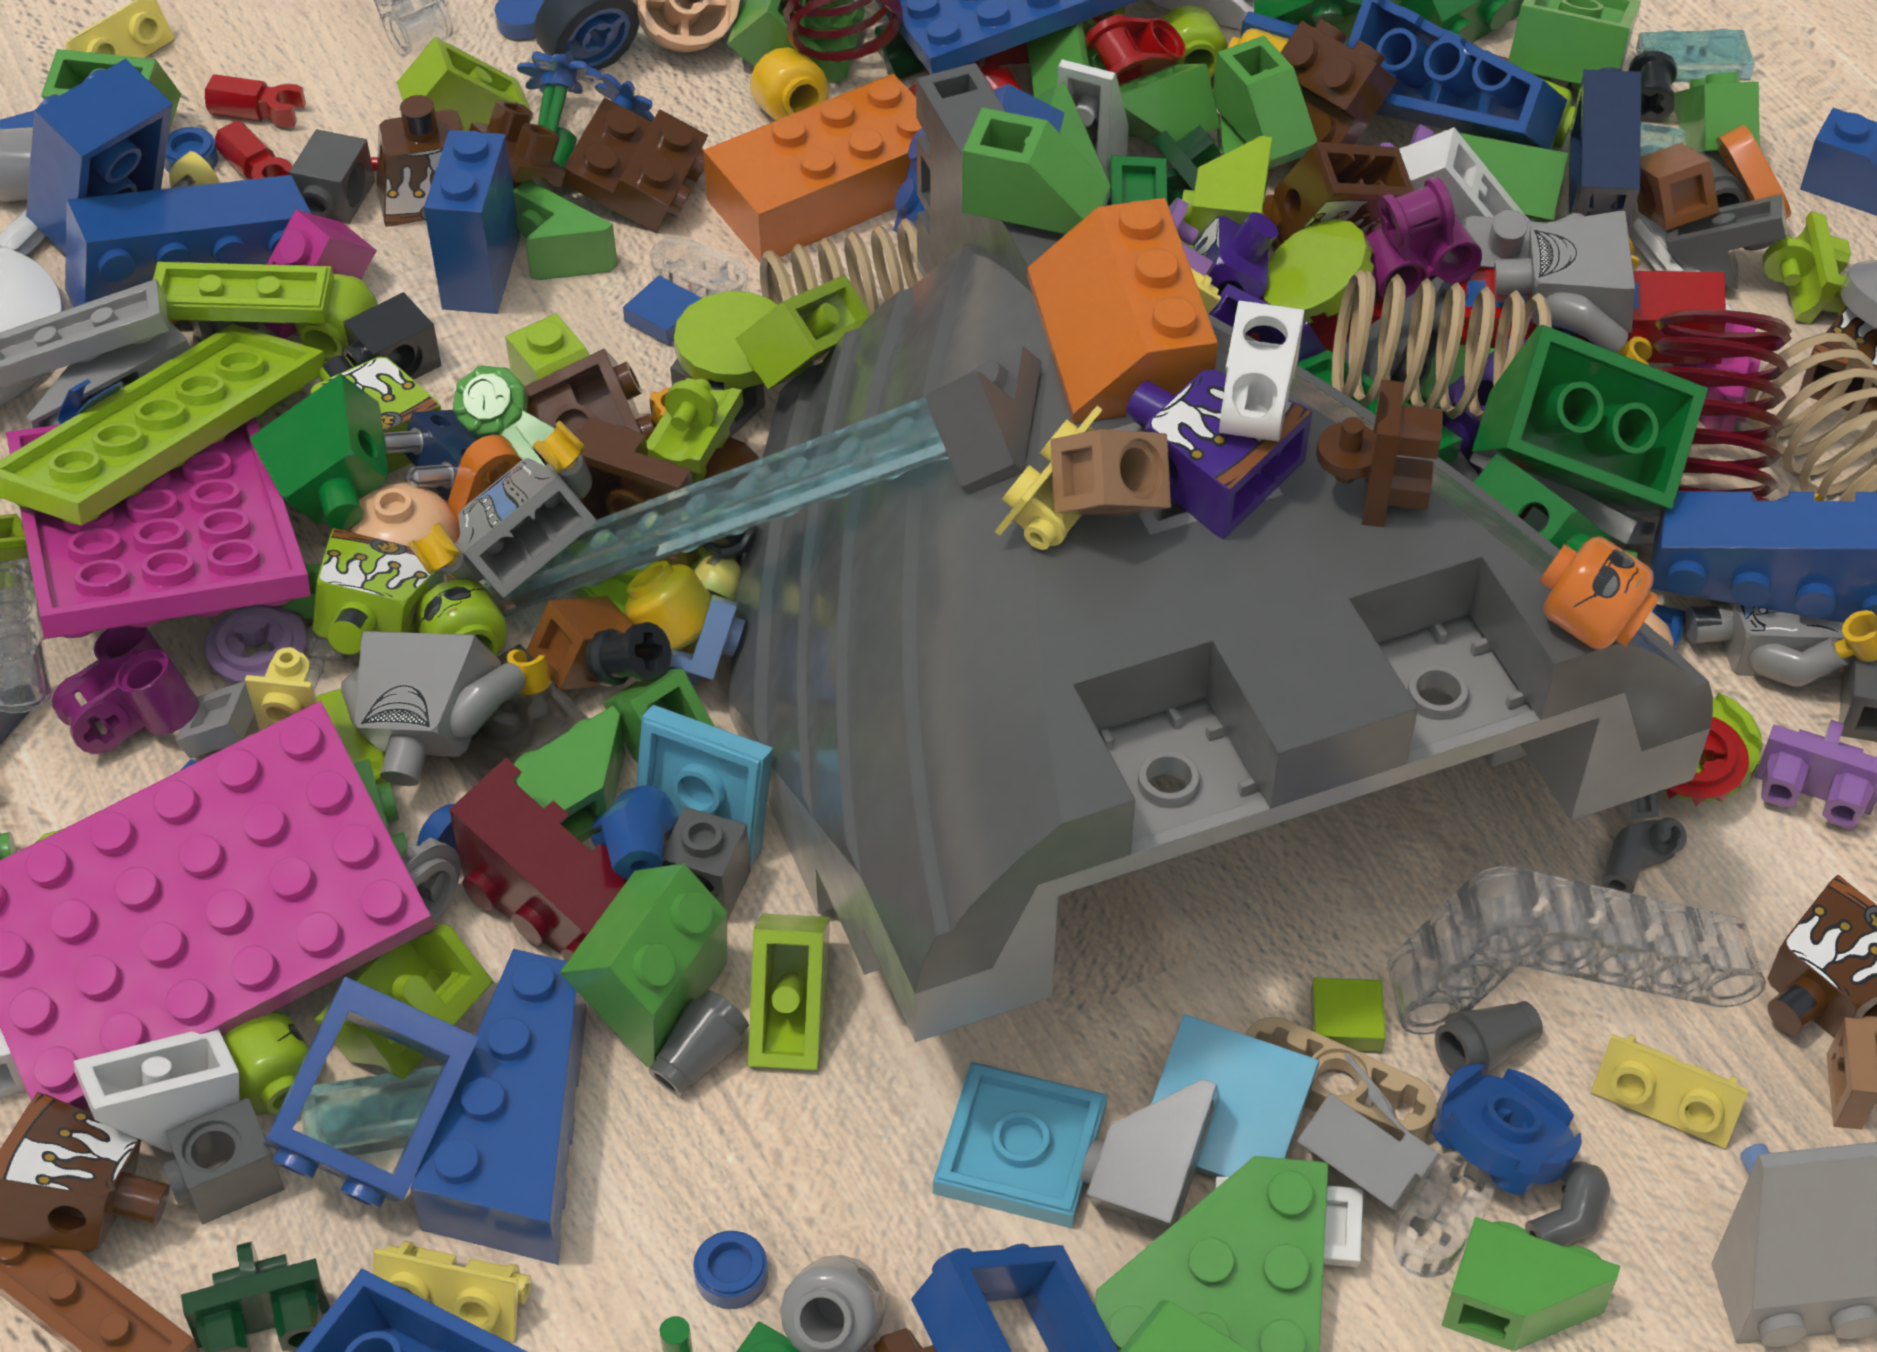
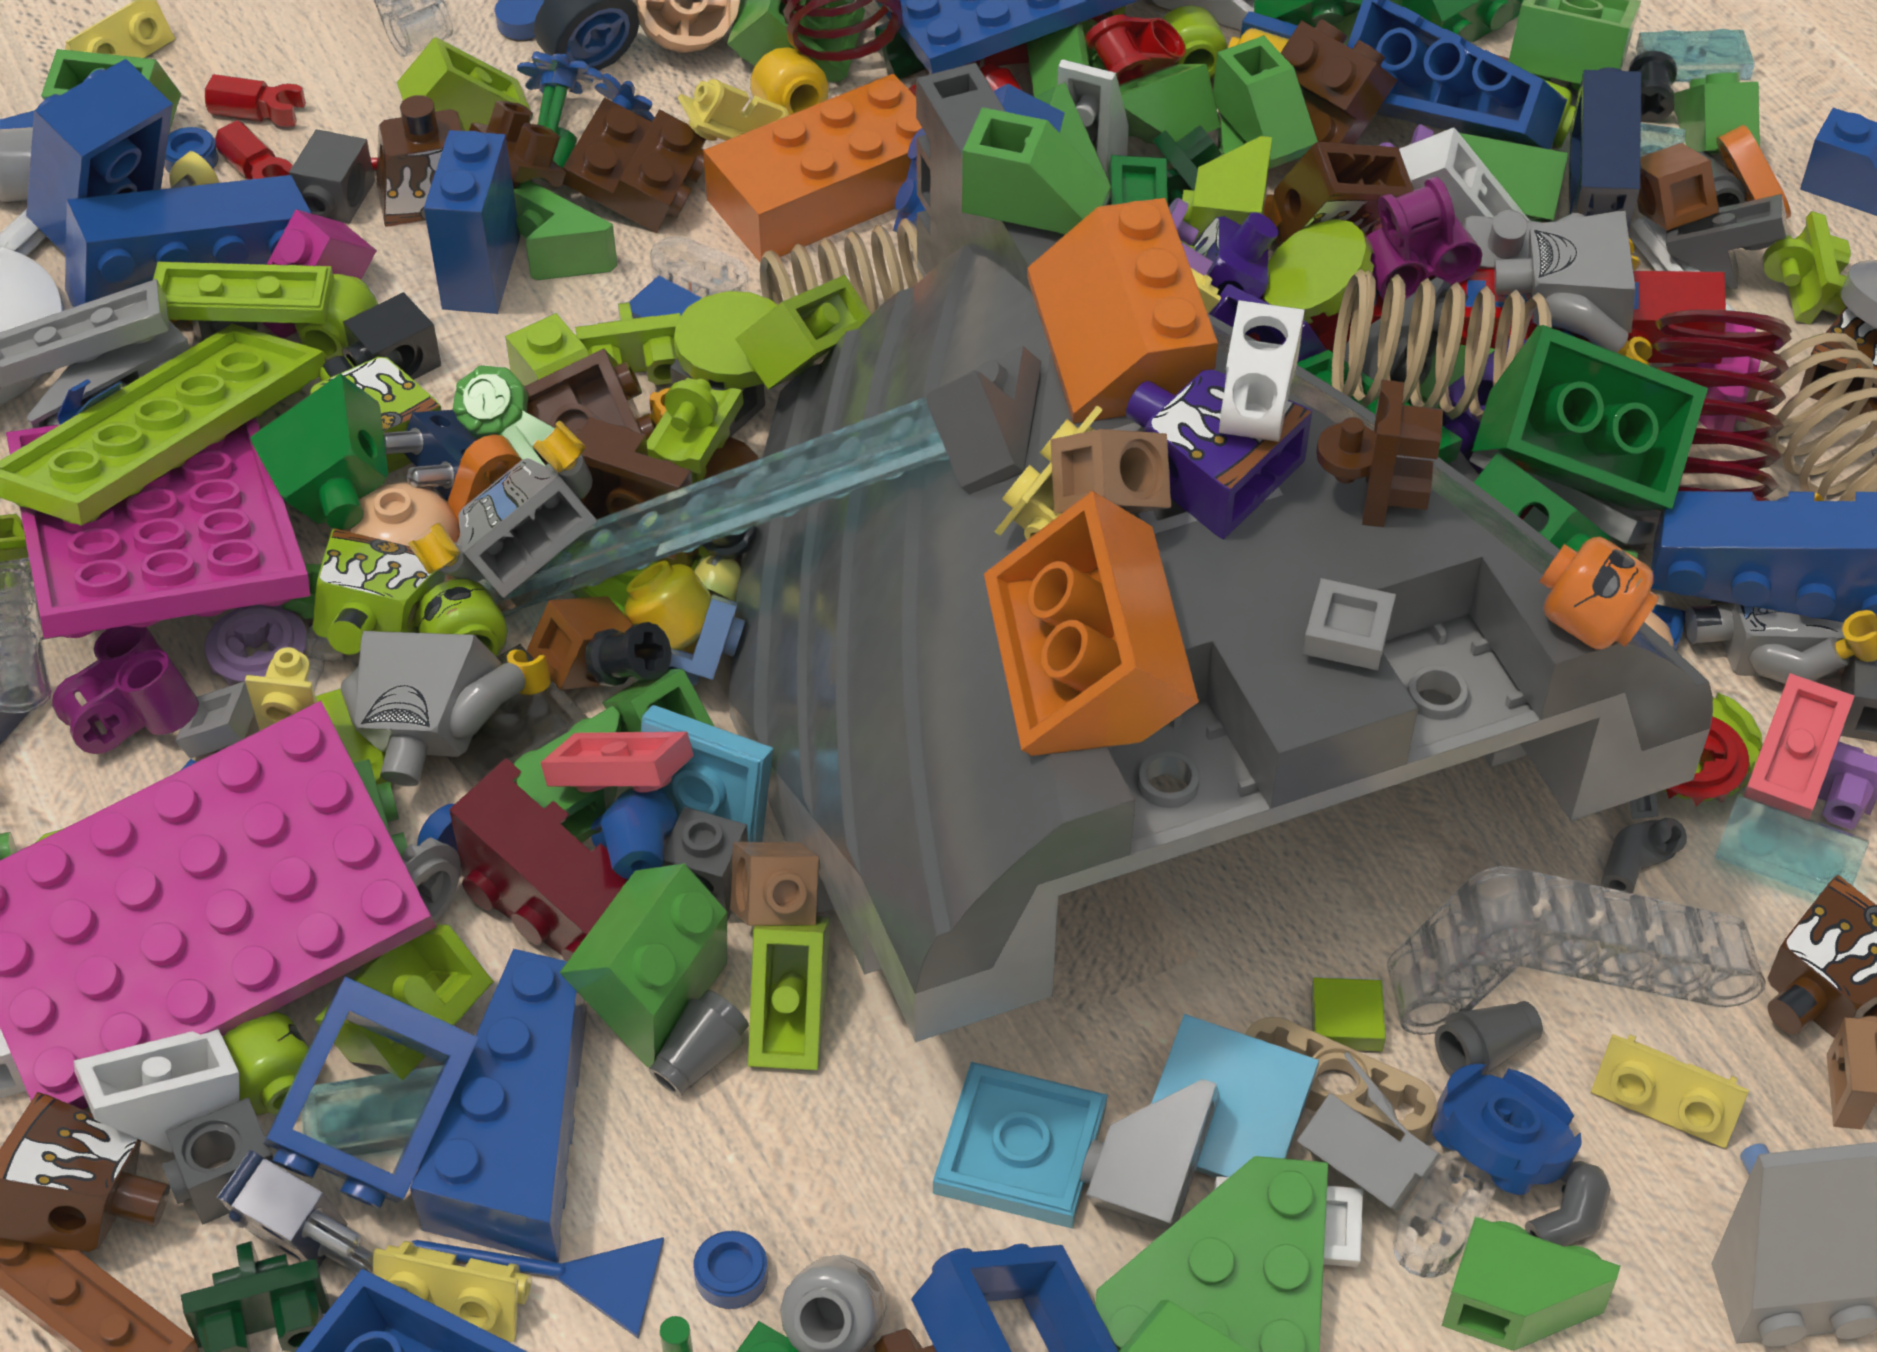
(290, 1214): none -> piece
(611, 1281): none -> blue piece
(617, 759): none -> coral plate
(641, 341): none -> lime hips
(718, 112): none -> light yellow hinge
(774, 883): none -> medium nougat brick
(1089, 632): none -> orange slope
(1349, 624): none -> light grey plate
(1789, 847): none -> clear light blue plate
(1799, 746): none -> coral plate

